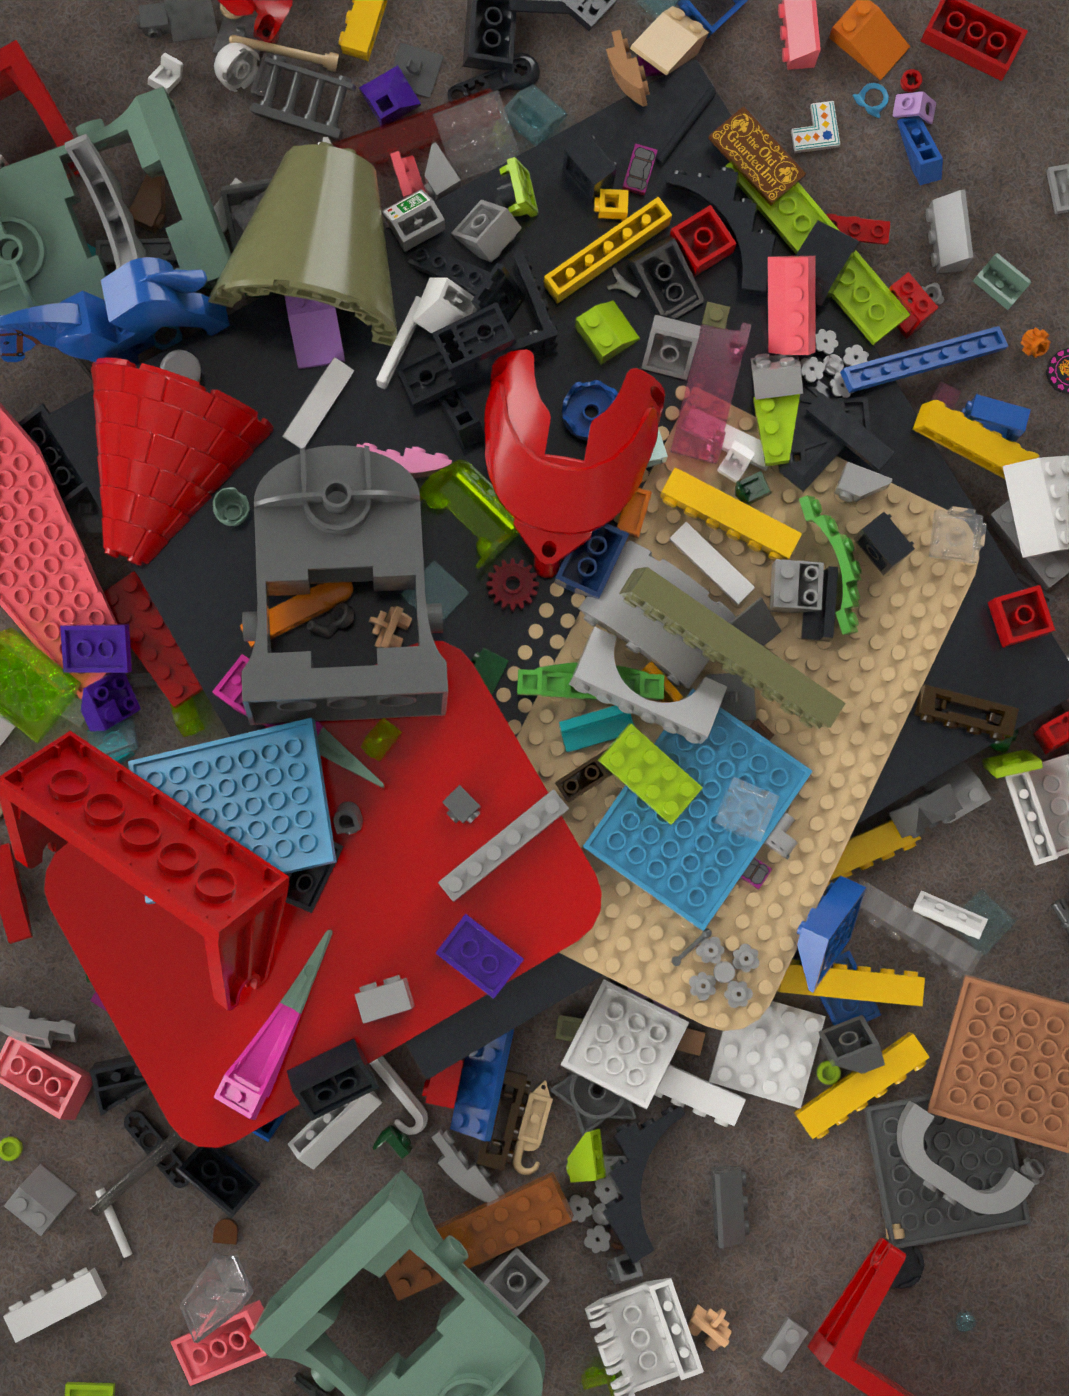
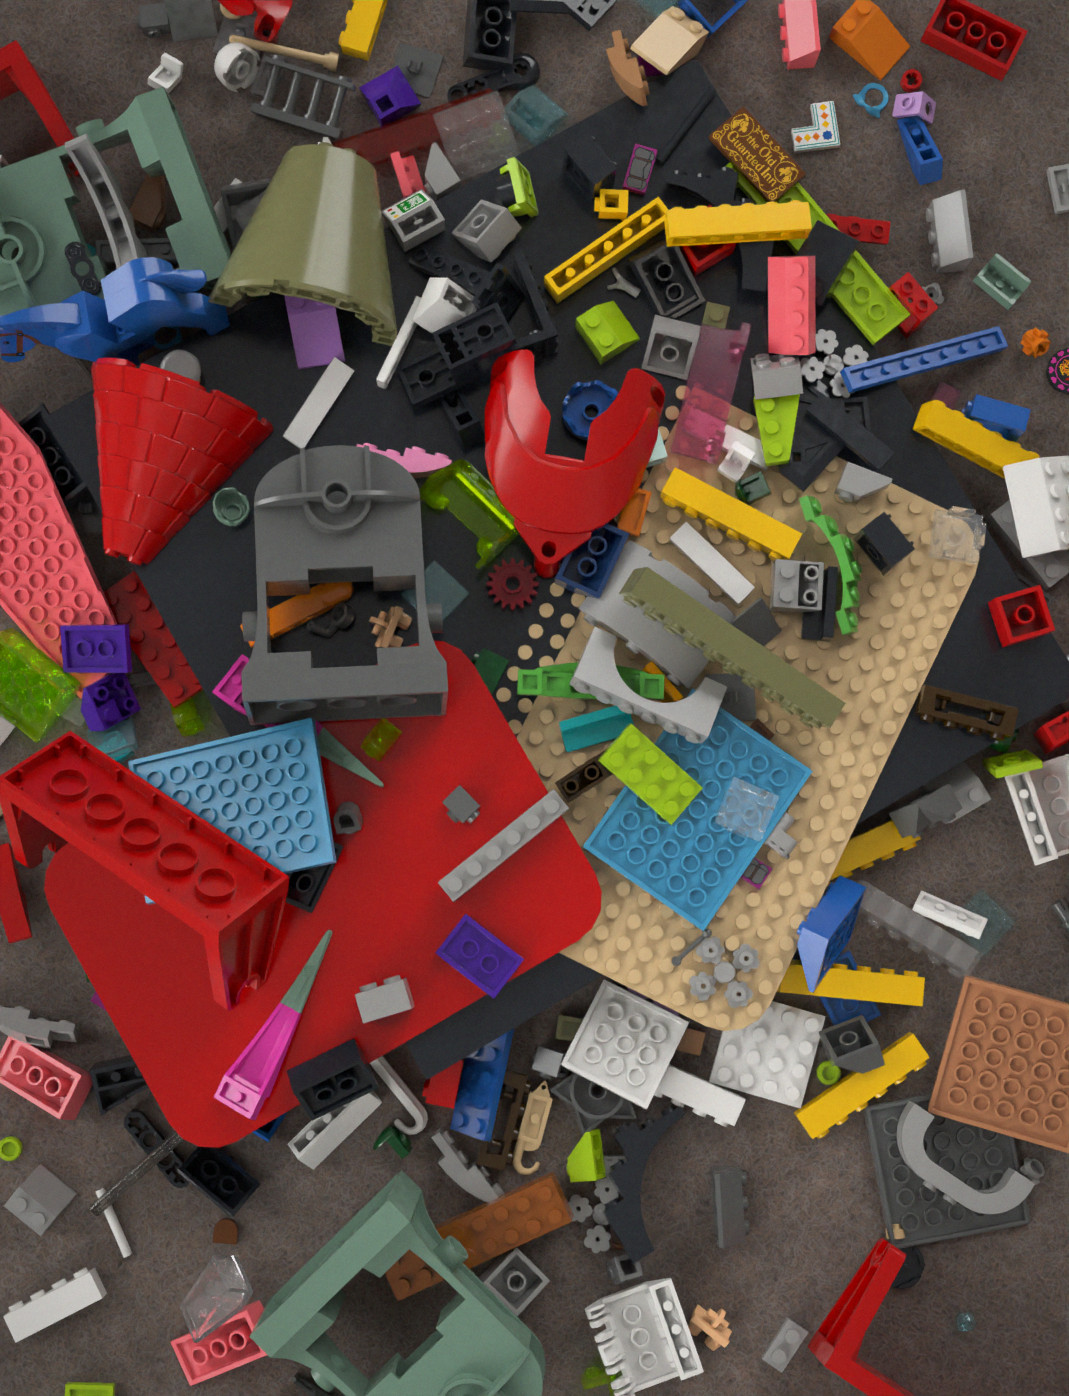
(89, 283): none -> black piece
(548, 1062): none -> brick
(737, 223): none -> yellow brick

